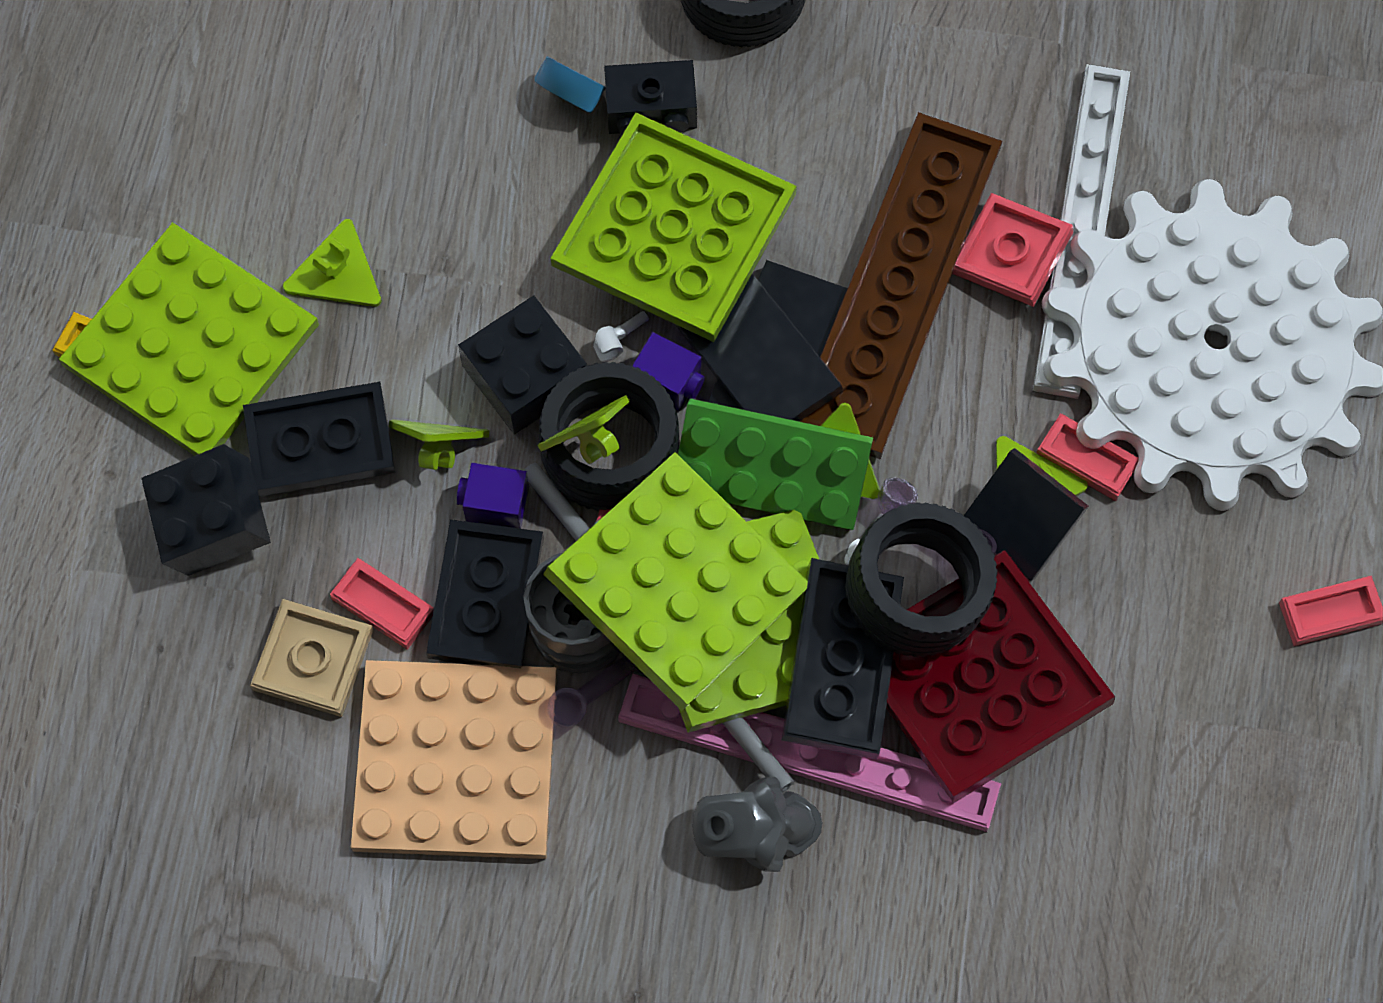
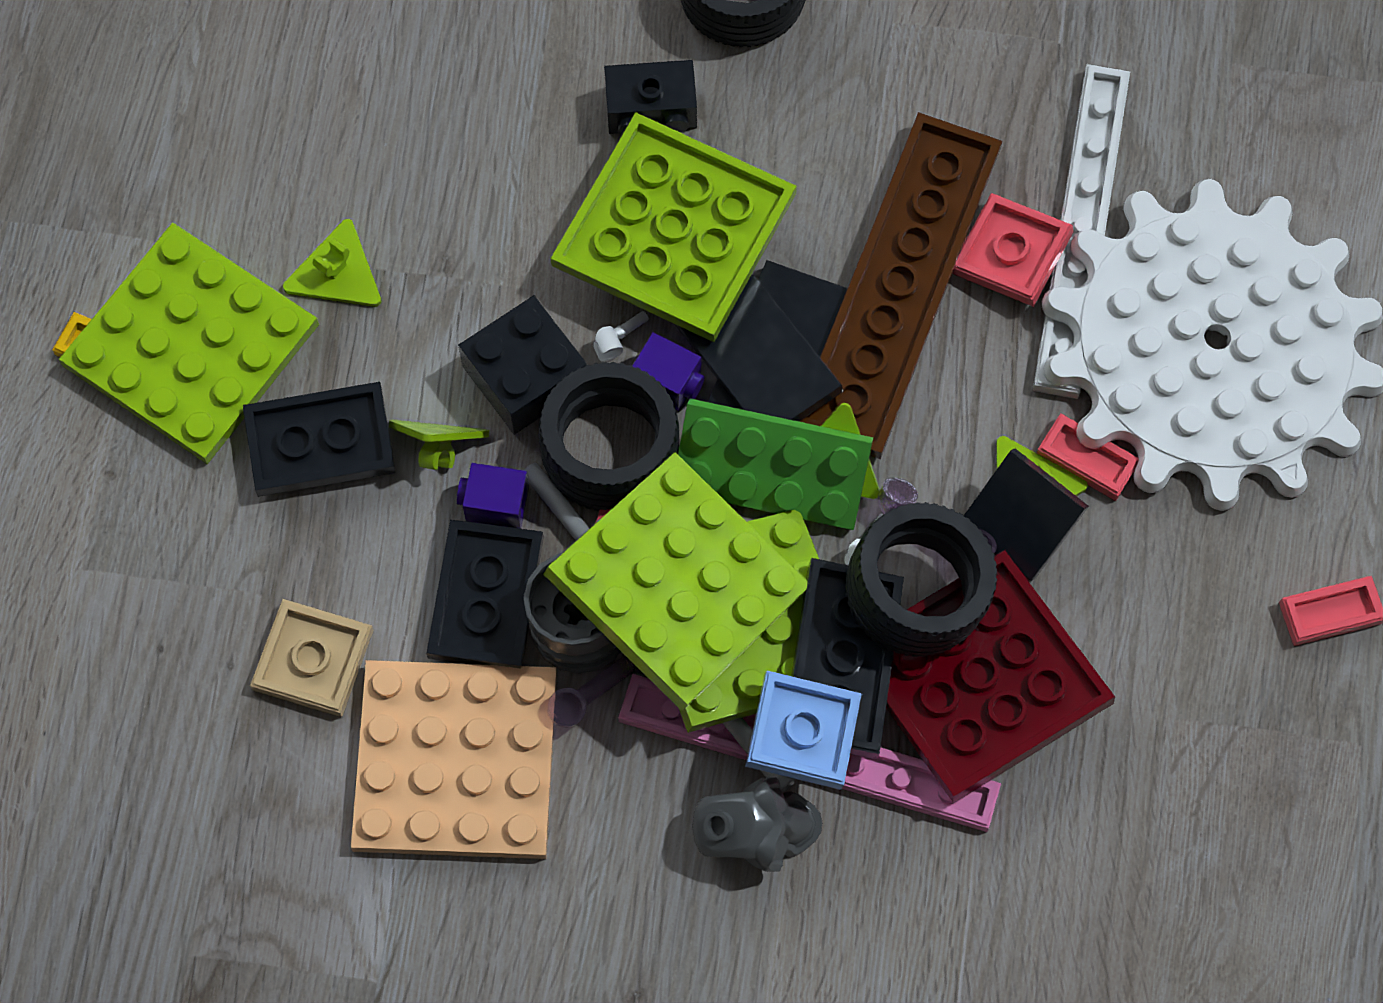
(205, 510): black brick -> none
(382, 603): coral tile -> none
(569, 84): dark azure hat -> none
(593, 437): lime piece -> none
(803, 730): none -> light blue tile

